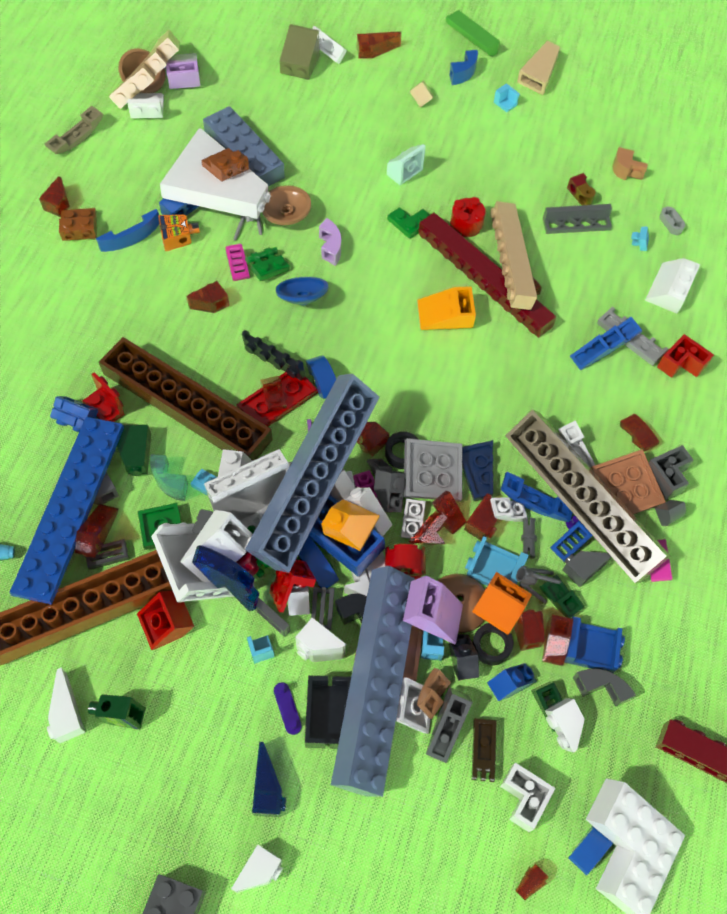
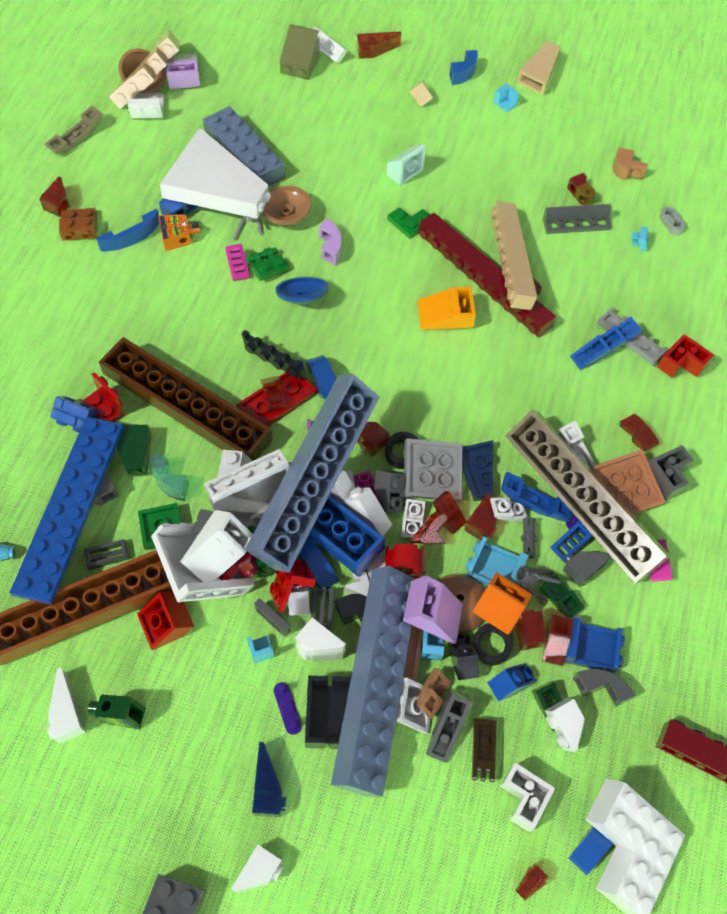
(95, 530): clear red slope -> none
(201, 478): medium azure tile -> none
(209, 298): clear red slope -> none
(226, 164): dark orange plate -> none
(227, 574): clear blue slope -> none
(349, 524): light orange slope -> none
(378, 464): dark grey slope -> none
(468, 216): red brick -> none
(473, 32): bright green brick -> none
(670, 511): dark grey brick -> none
(672, 284): white slope -> none

